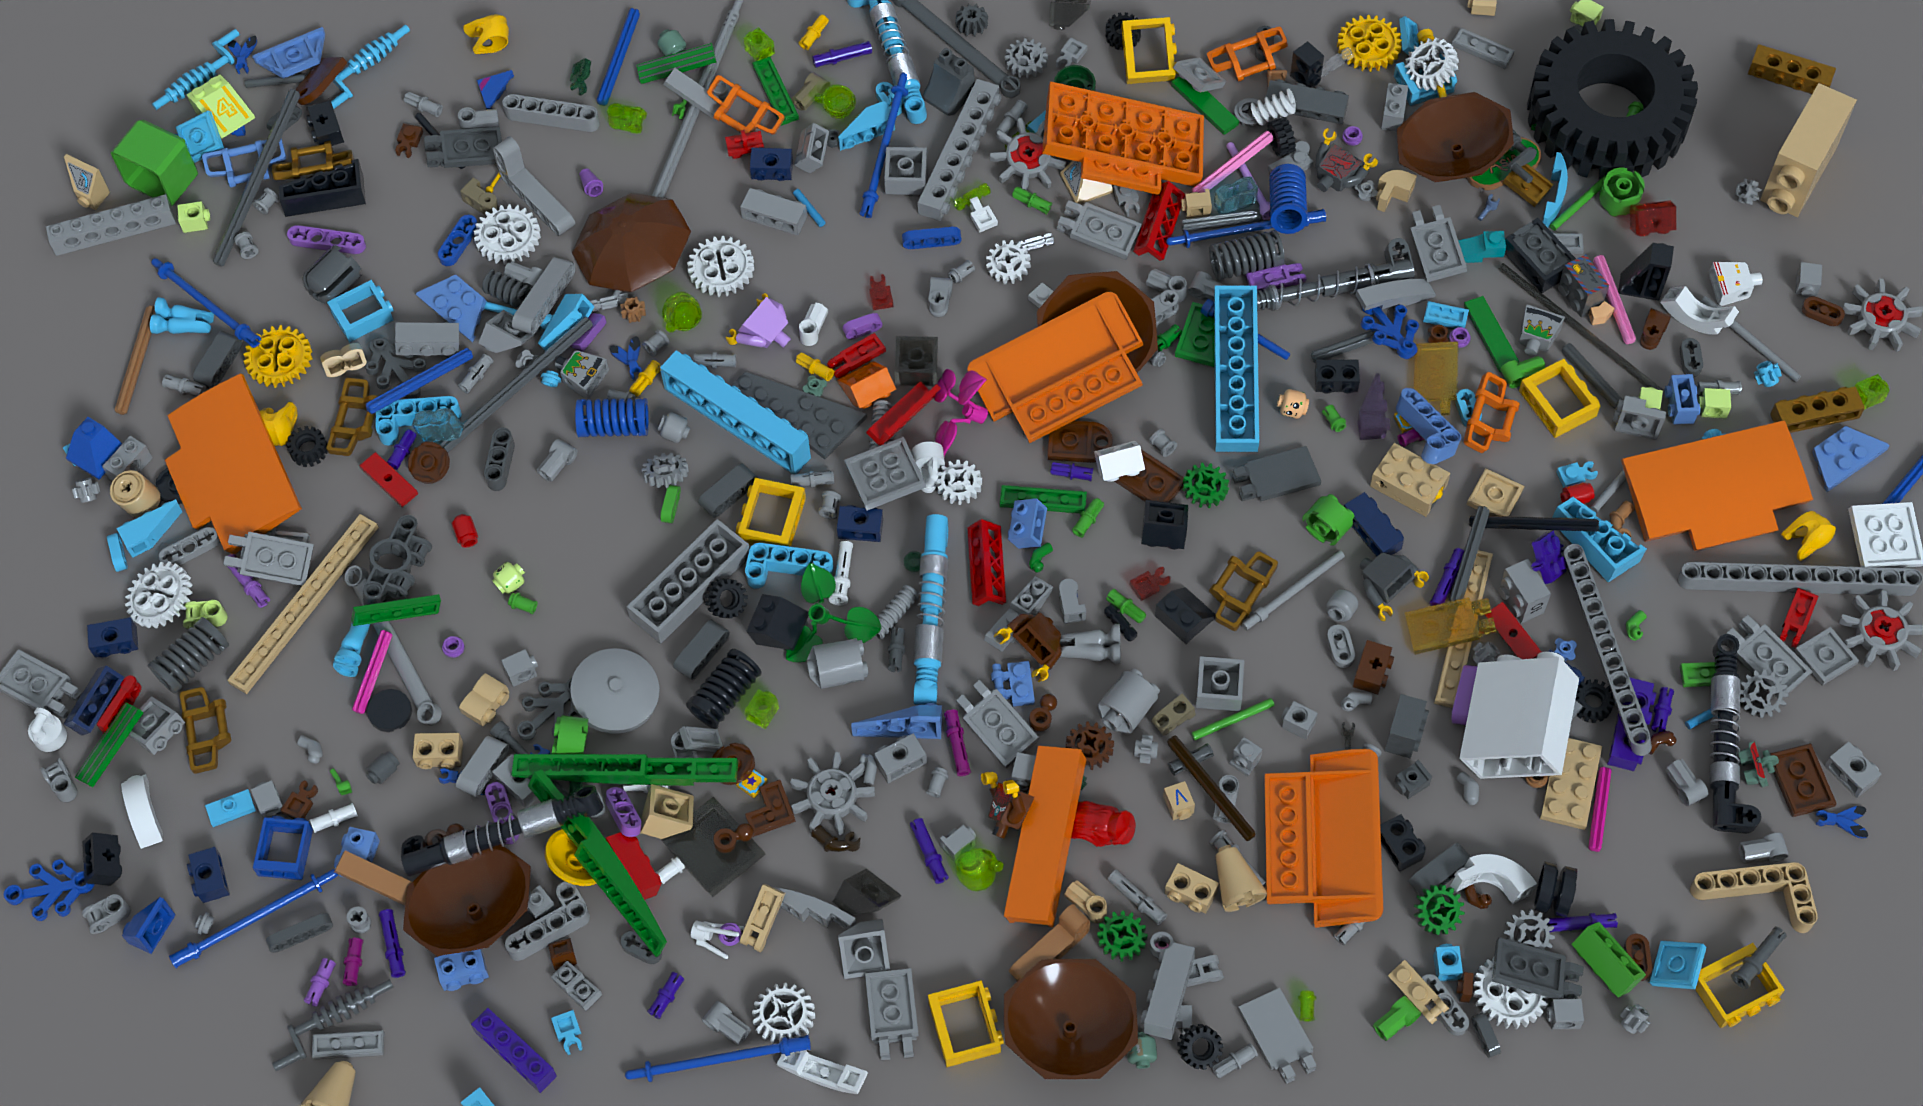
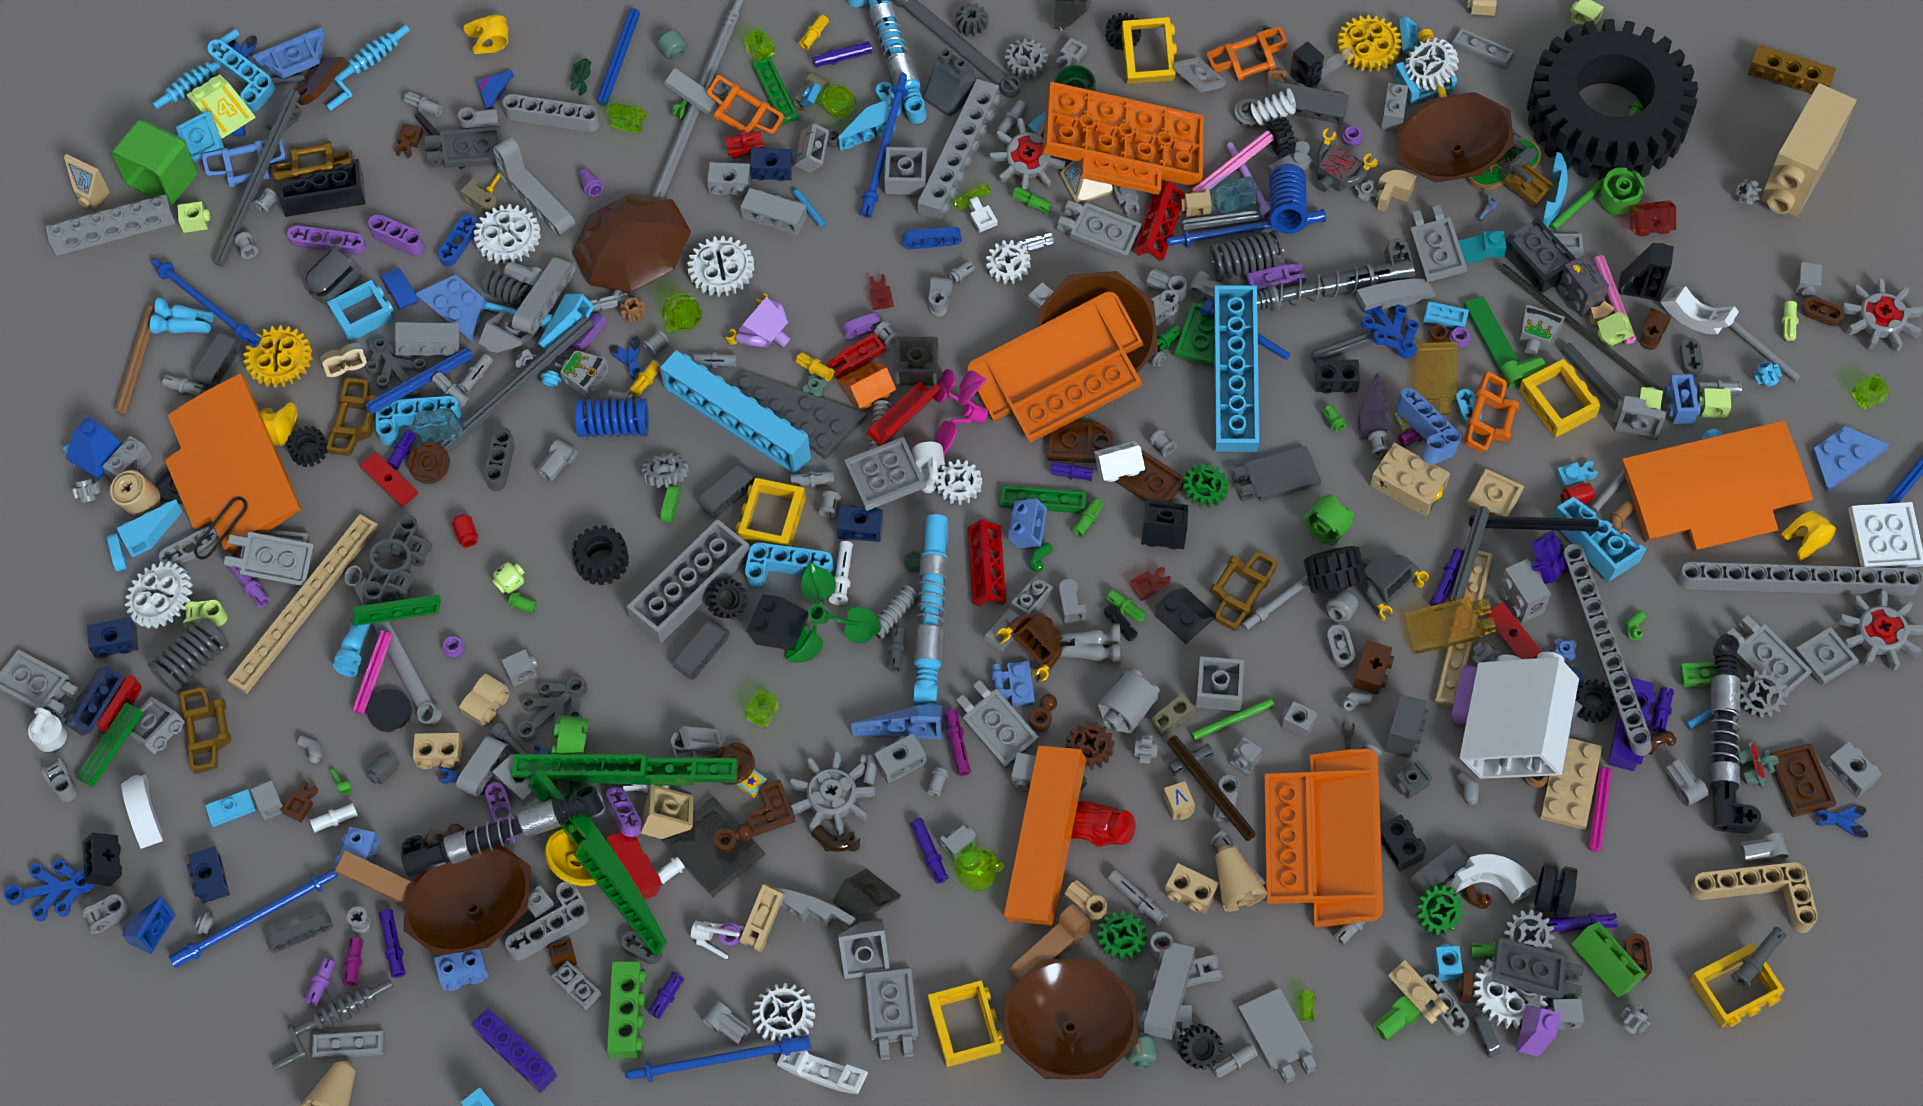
(215, 522): none -> black piece
(239, 70): none -> medium azure beam
(282, 869): blue window -> none
(325, 123): black brick -> none
(385, 229): none -> medium lavender beam
(399, 288): none -> blue slope
(449, 388): none -> light grey axle
(566, 1029): medium azure plate -> none
(597, 540): none -> black tyre
(614, 690): light grey dish -> none
(626, 1046): none -> bright green brick
(673, 427): light grey head -> none
(682, 61): green tile -> none
(722, 172): none -> light grey brick
(723, 688): black piece -> none
(810, 94): none -> dark azure plate
(812, 323): white piece -> none
(837, 663): light grey cylinder -> none
(886, 333): none -> light grey bush
(1008, 804): torso -> none
(1207, 106): green tile -> none
(1293, 403): light nougat head -> none
(1335, 569): none -> black wheel
(1374, 526): dark blue brick -> none
(1379, 444): none -> light grey bush
(1483, 949): none -> bright green pin
(1537, 1030): none -> medium lavender slope
(1615, 328): none -> yellowish green brick
(1678, 964): medium azure tile -> none
(1732, 281): white torso -> none
(1789, 320): none -> yellowish green axle
(1798, 615): red hinge -> none
(1849, 408): pearl gold brick -> none

